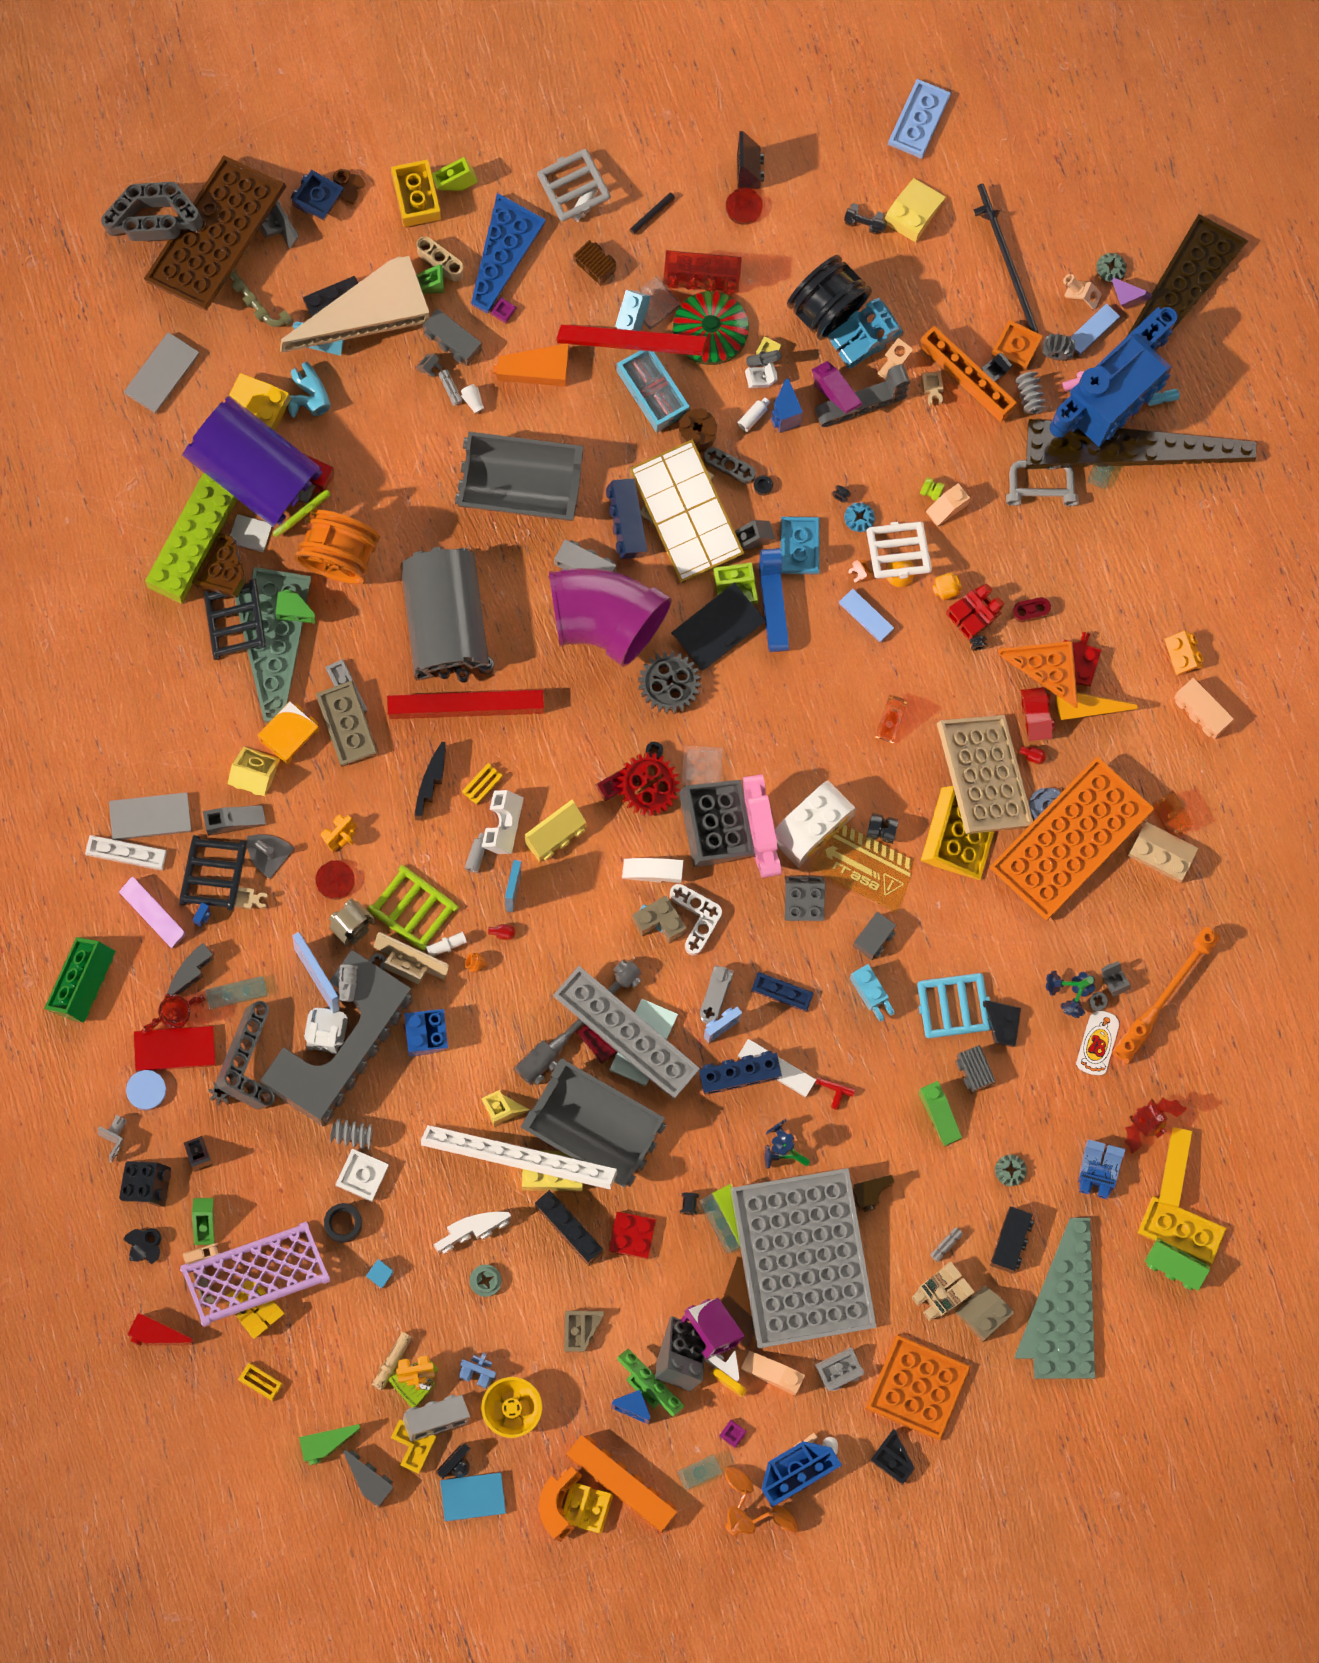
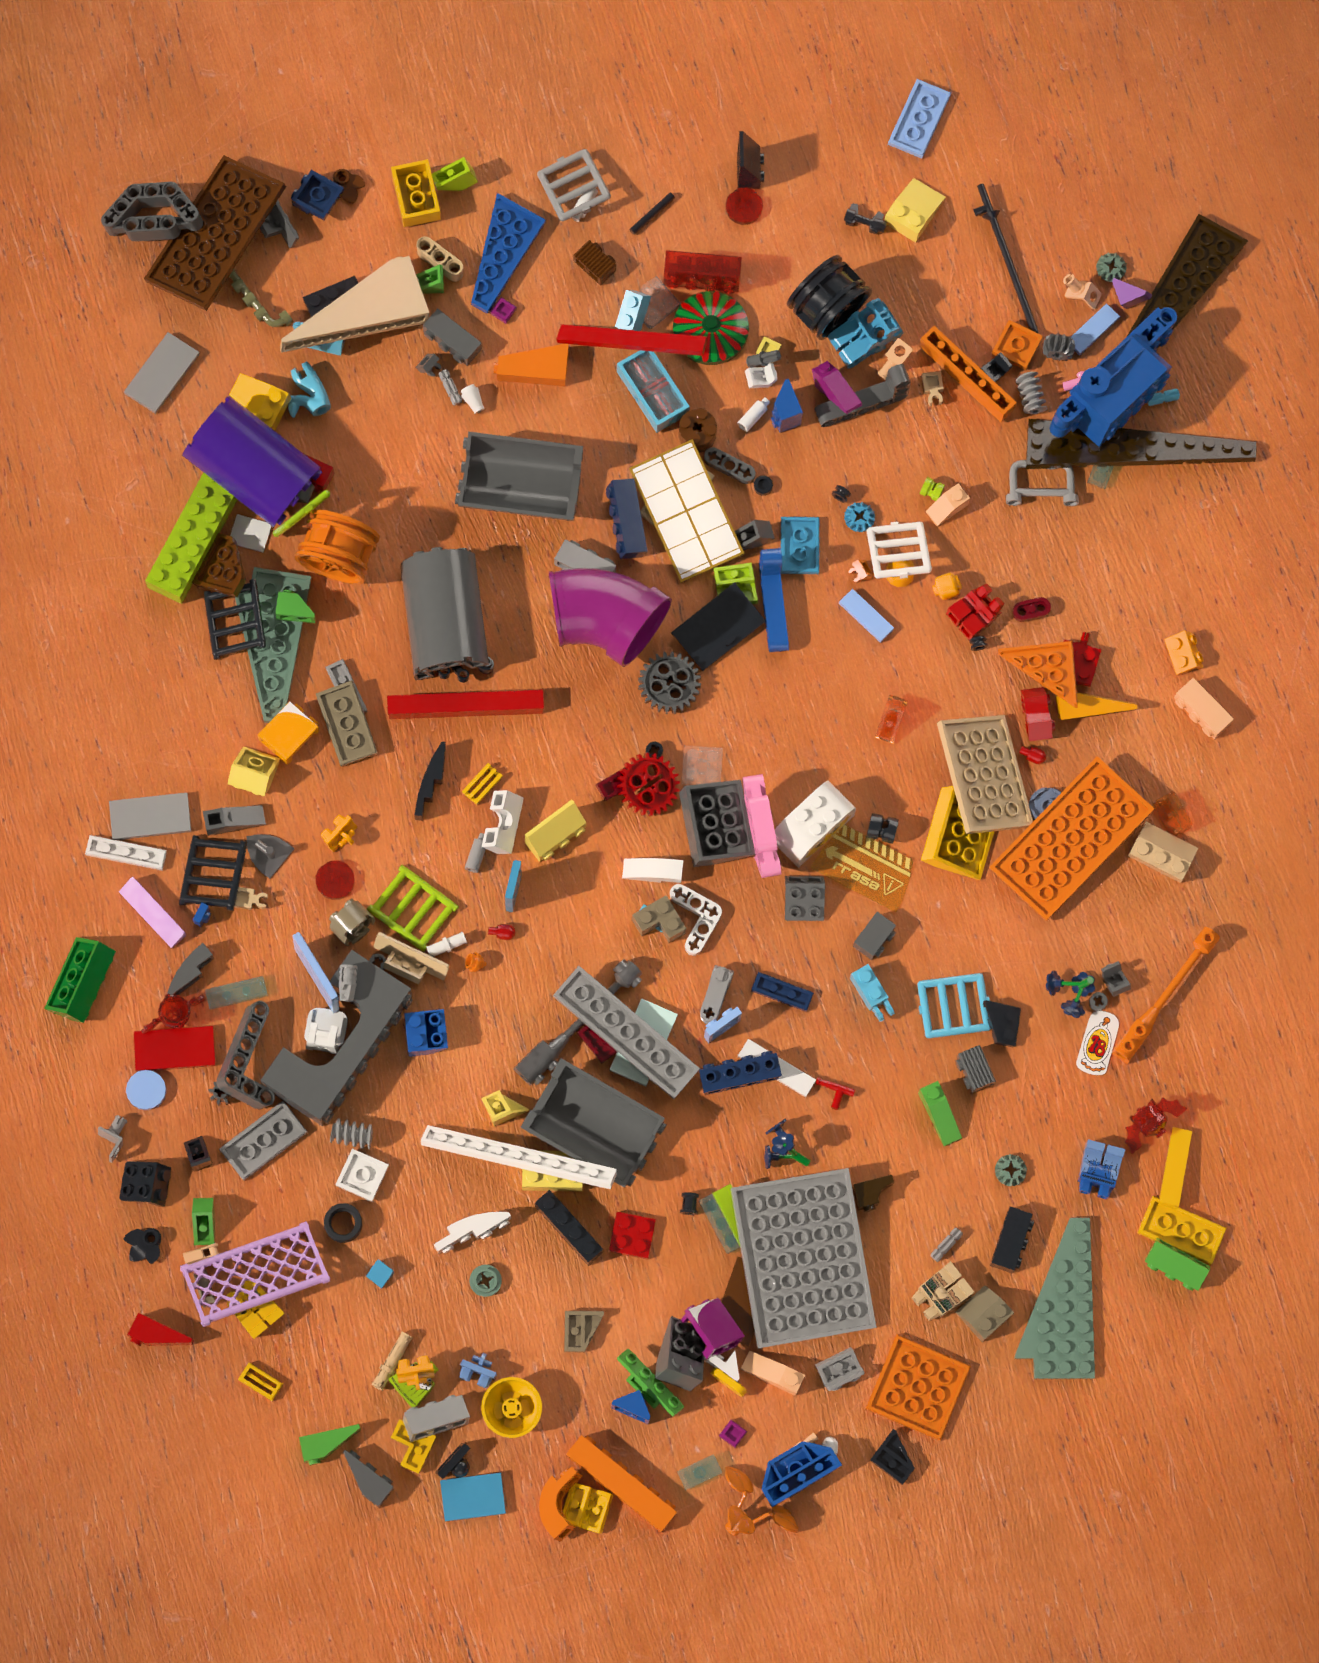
(263, 1140): none -> light grey tile

